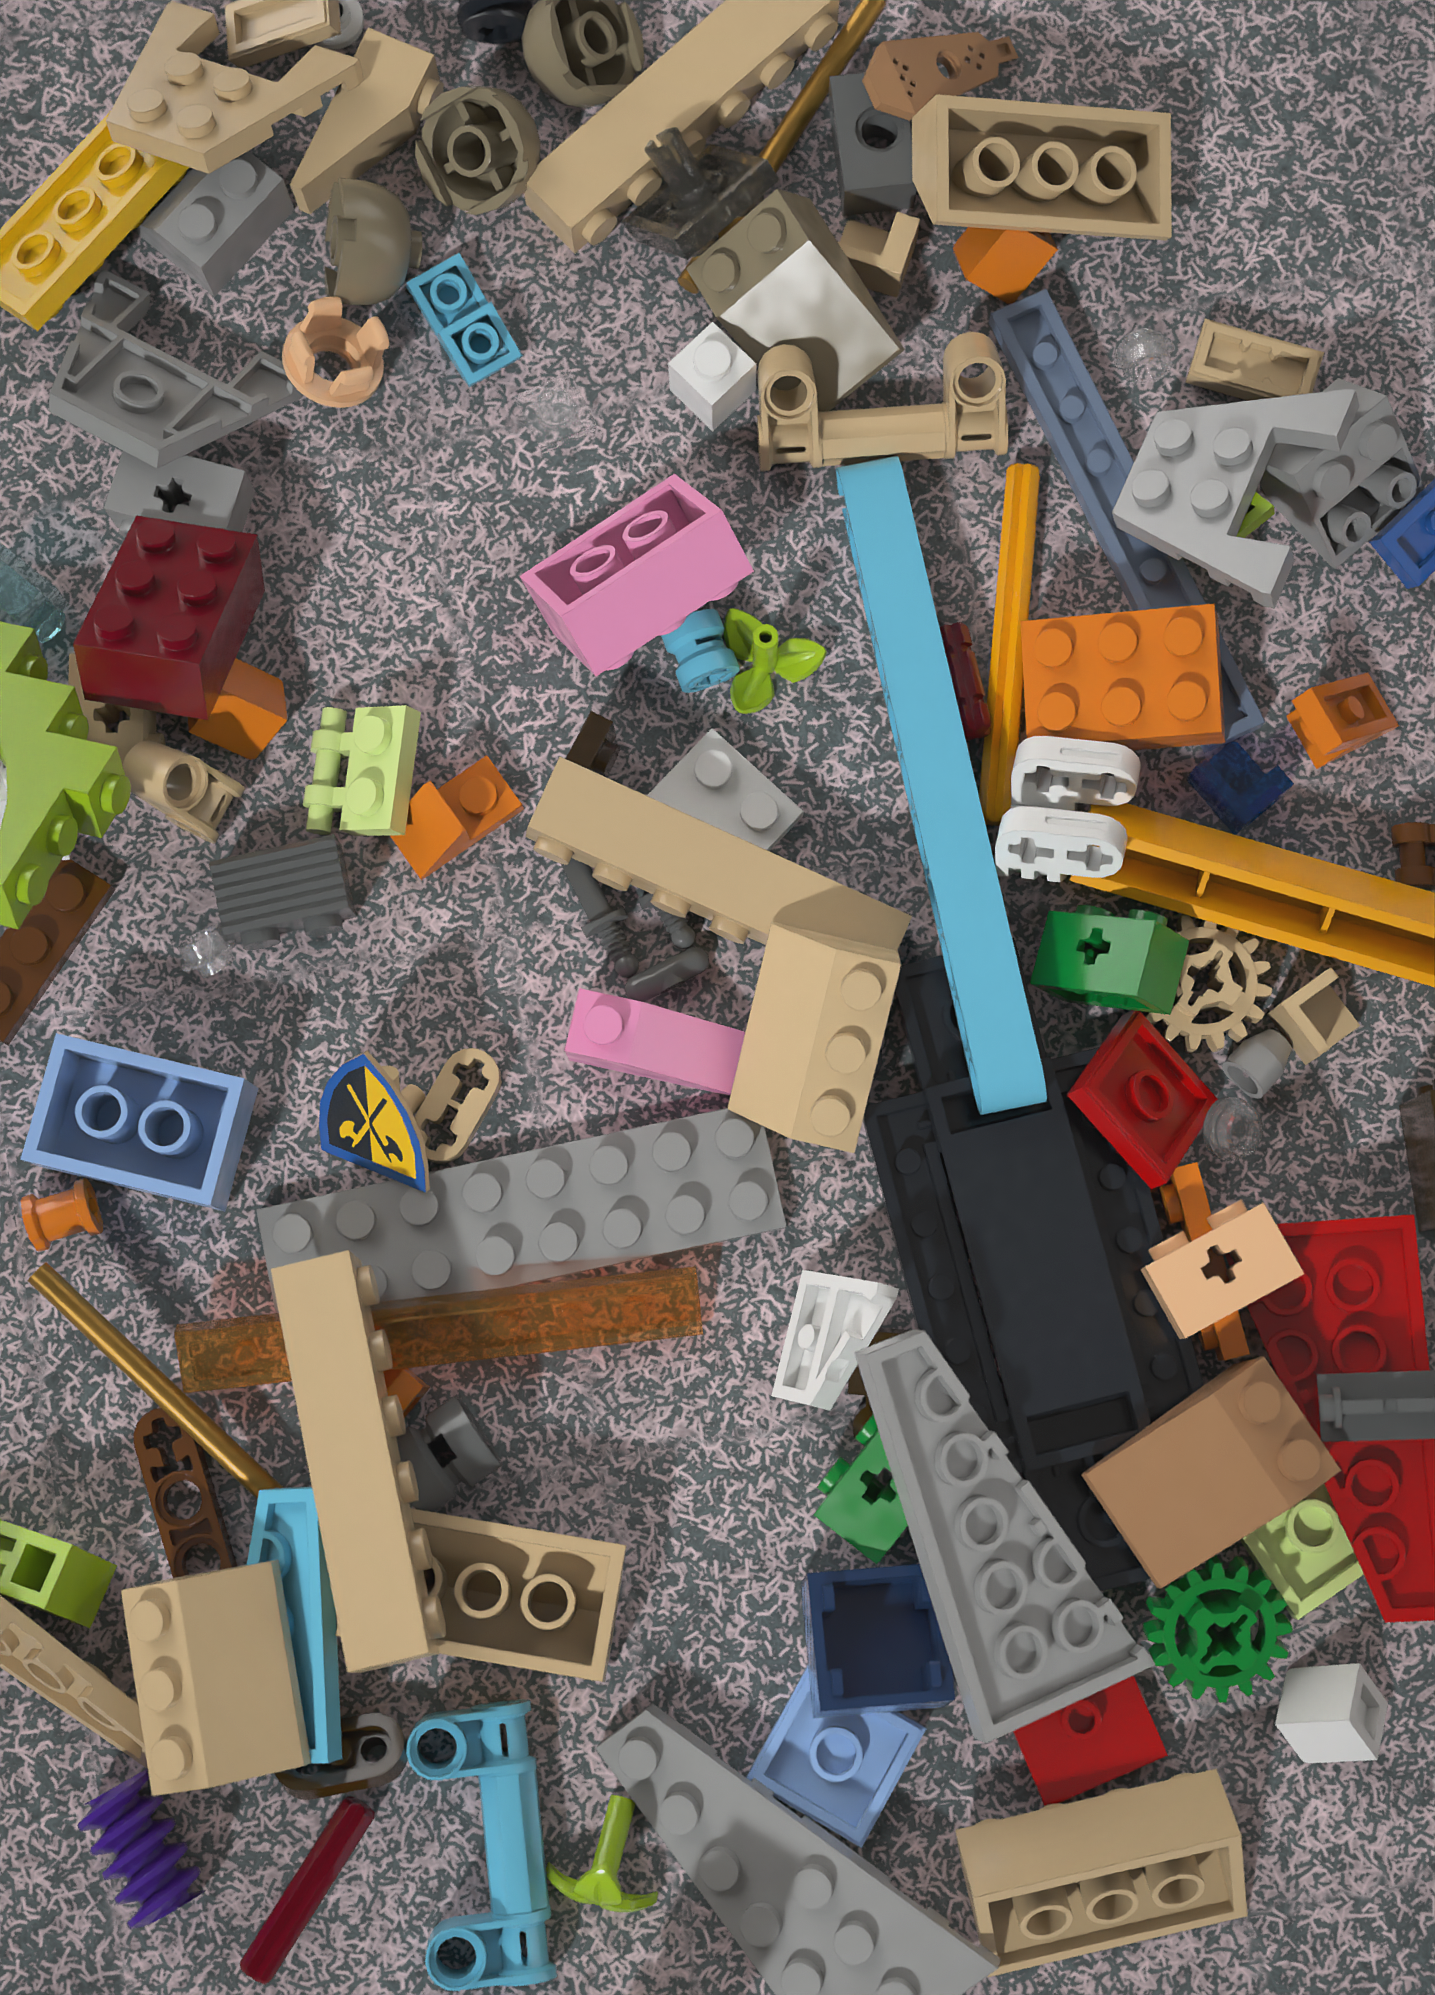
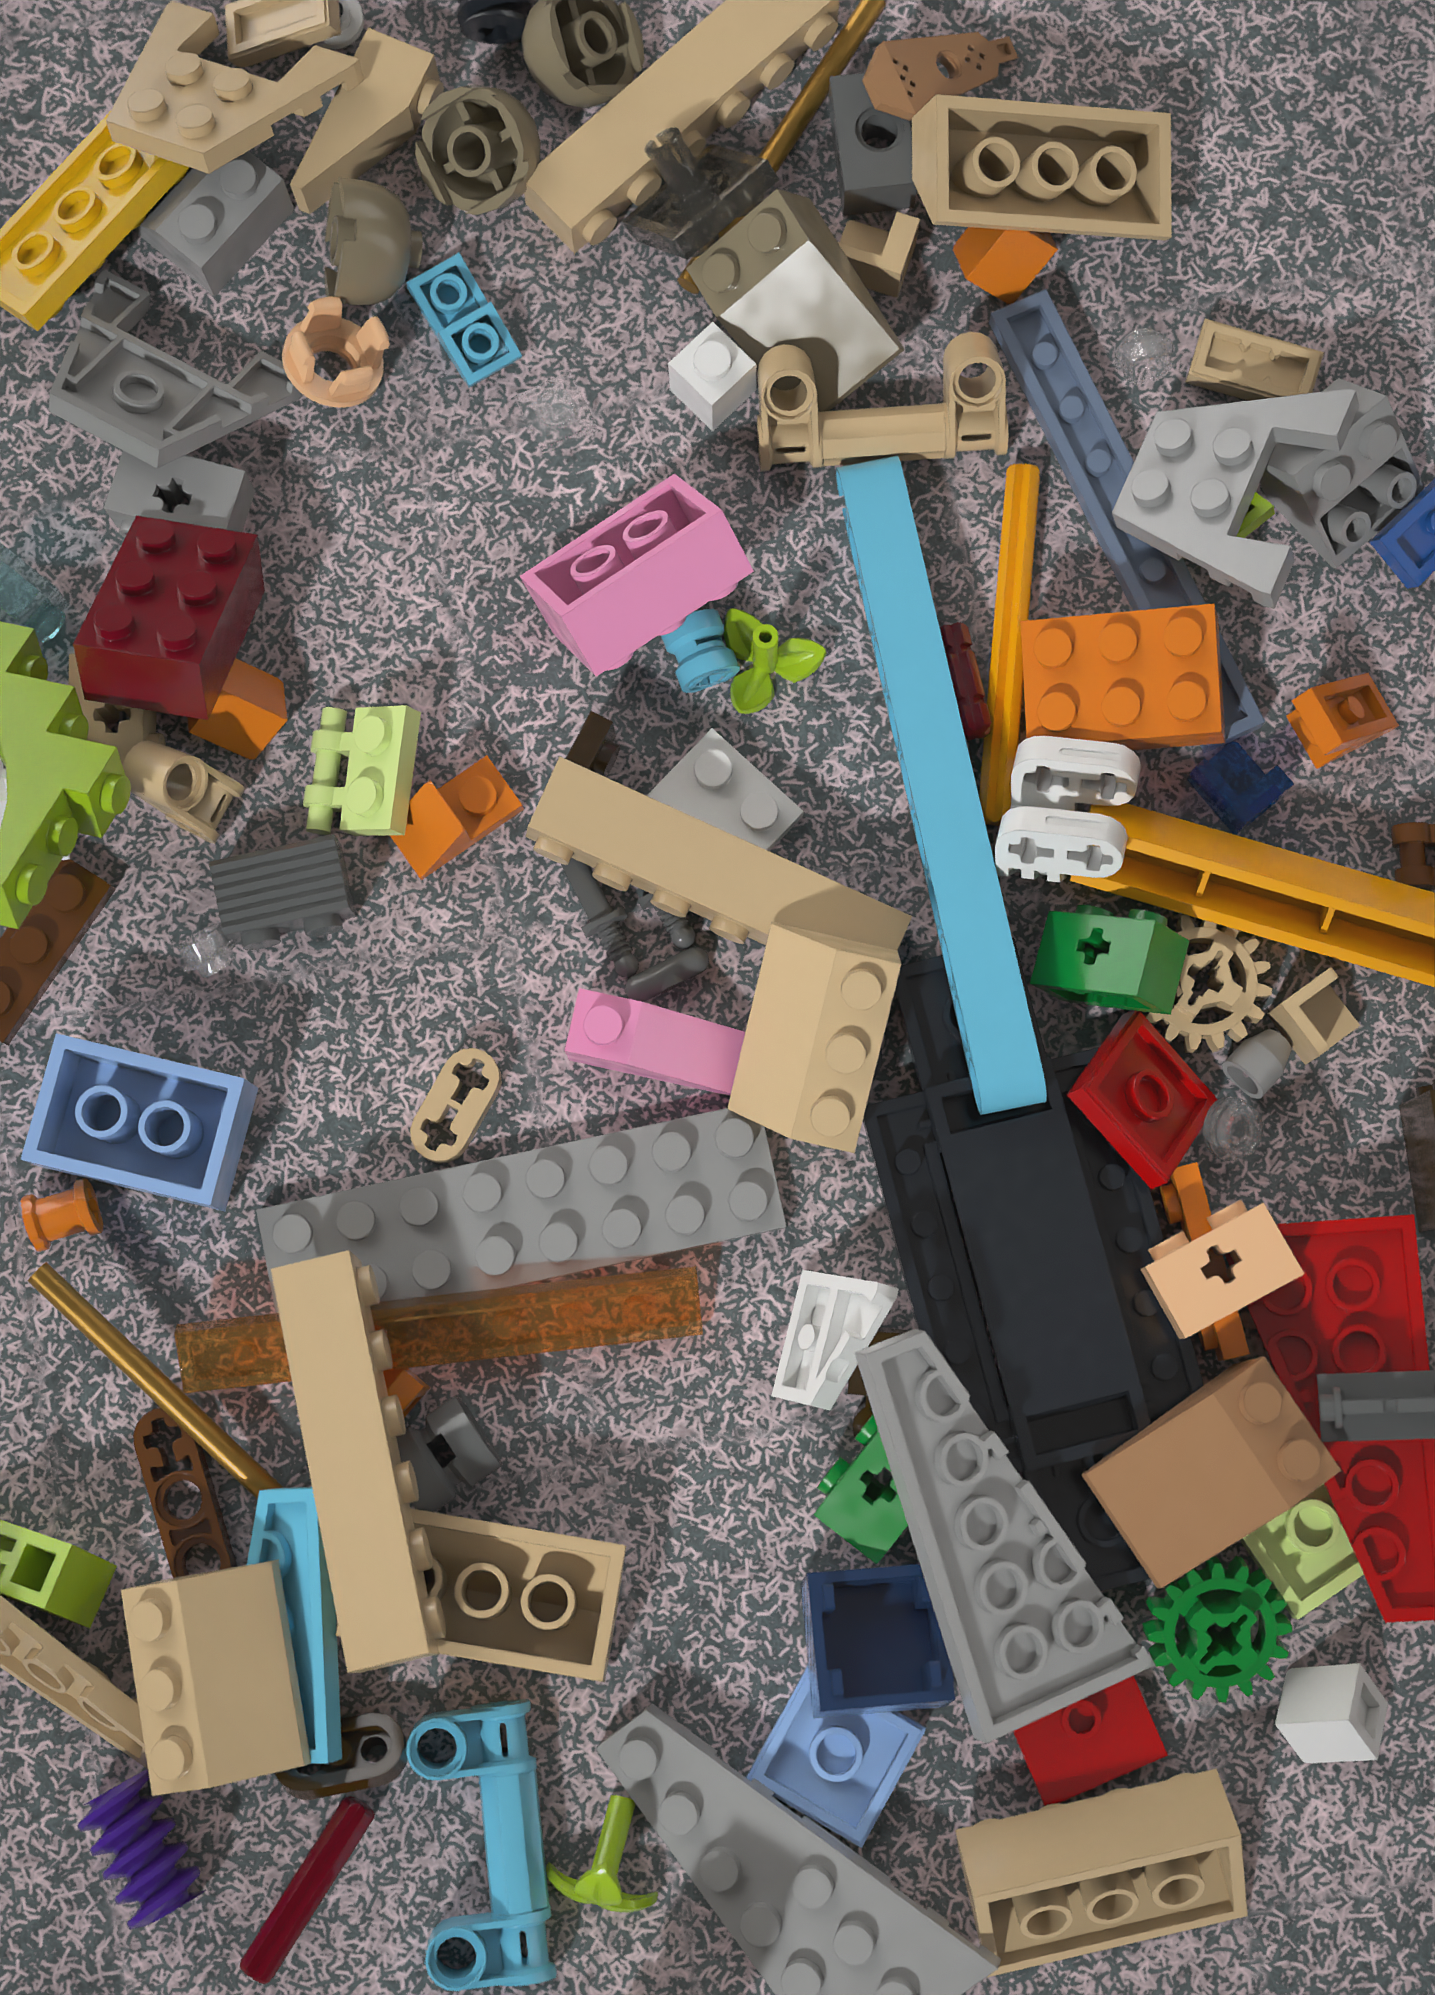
(373, 1121): shield -> none

